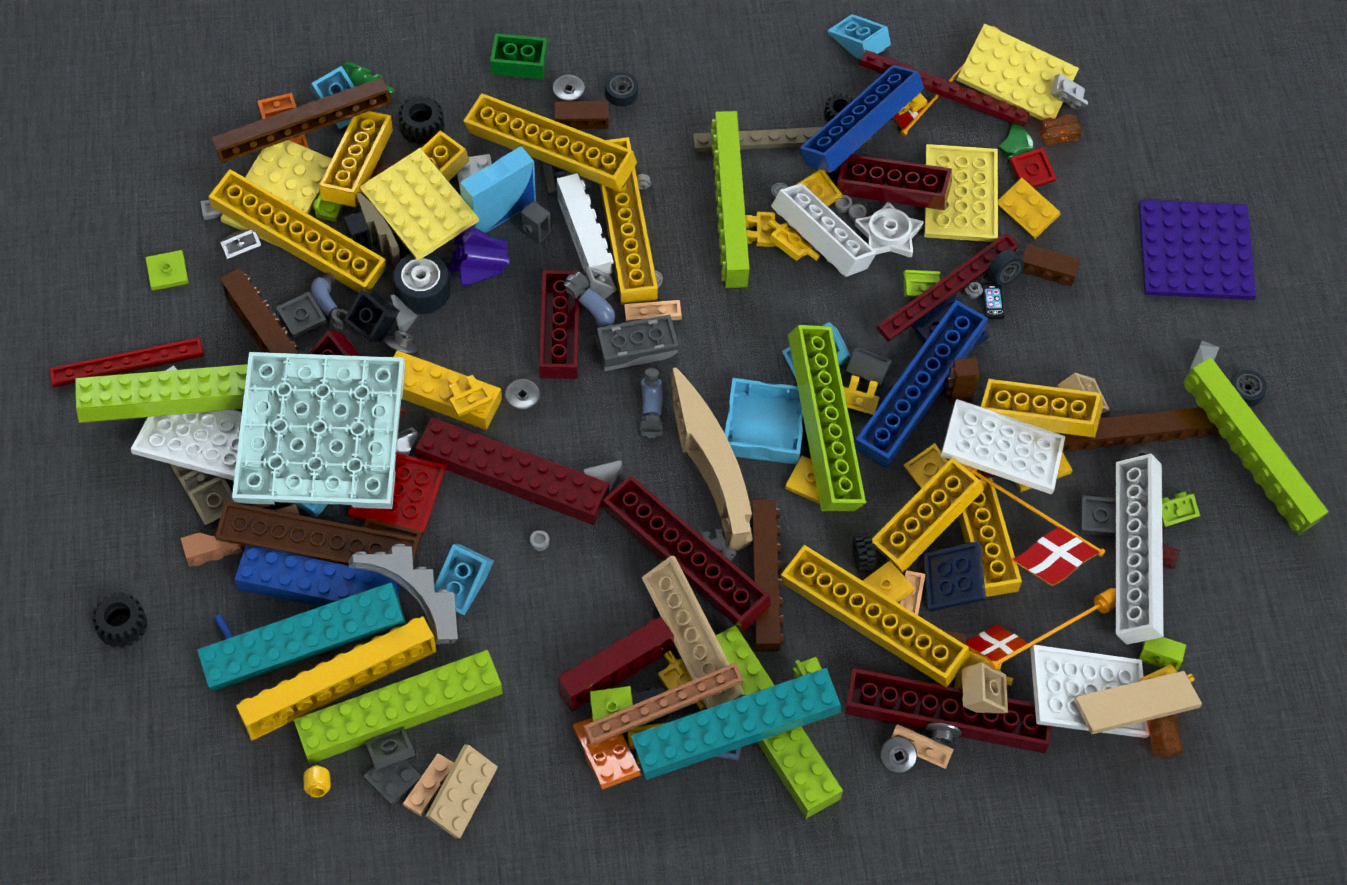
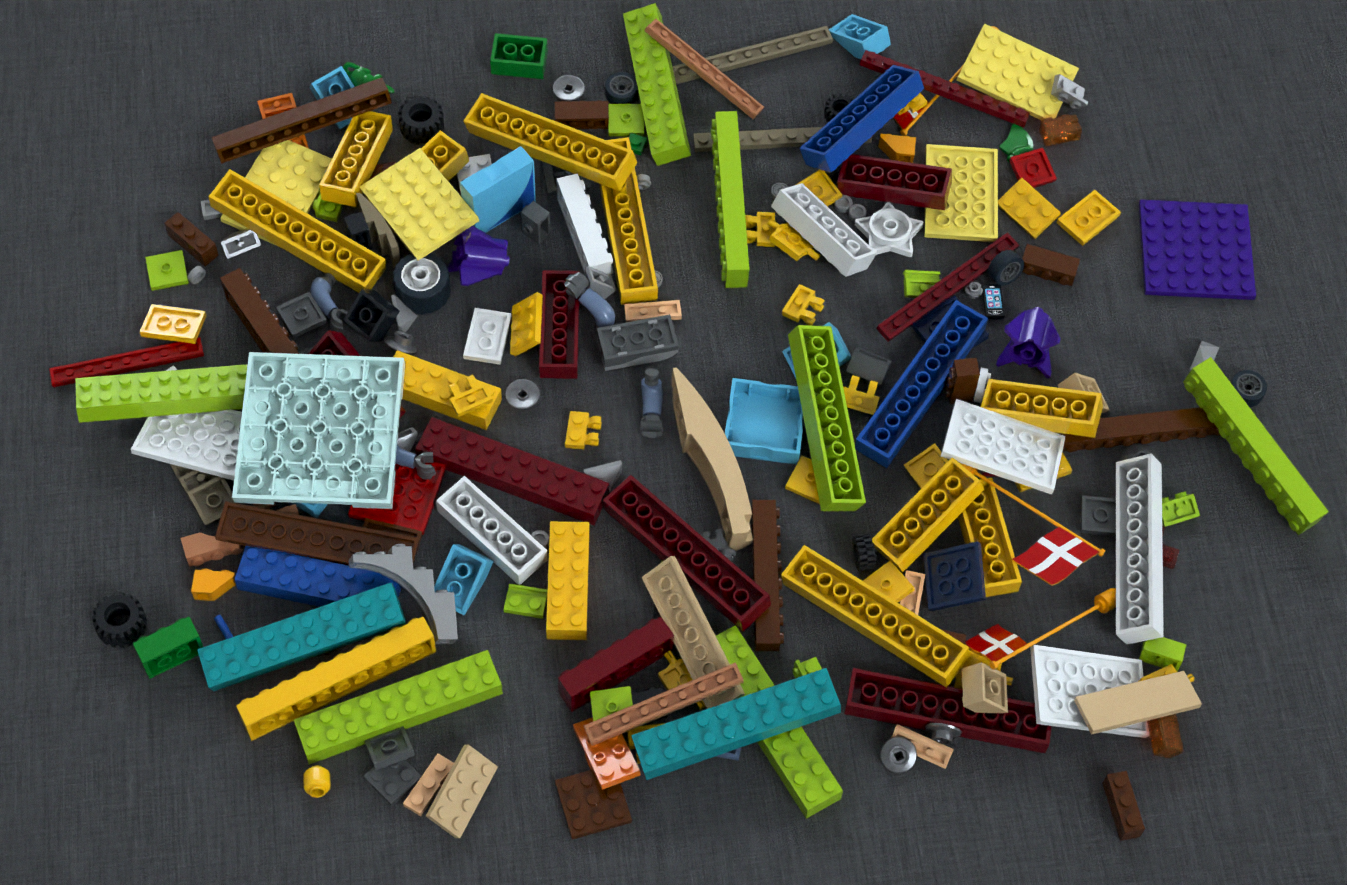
(168, 647): none -> green brick
(173, 323): none -> yellow plate
(191, 239): none -> reddish brown brick
(196, 275): none -> light grey tile
(210, 584): none -> light orange slope
(411, 460): none -> piece
(487, 336): none -> white plate
(491, 530): none -> white brick
(525, 601): none -> lime plate
(526, 324): none -> yellow plate
(568, 581): none -> yellow brick
(577, 430): none -> yellow plate
(589, 807): none -> reddish brown plate
(625, 119): none -> lime plate
(637, 143): none -> green plate
(656, 88): none -> lime brick
(704, 68): none -> nougat tile
(759, 52): none -> dark tan plate
(799, 302): none -> yellow plate
(898, 147): none -> light orange slope
(980, 389): none -> white plate
(1030, 341): none -> dark purple brick
(1088, 217): none -> yellow plate
(1123, 805): none -> reddish brown brick

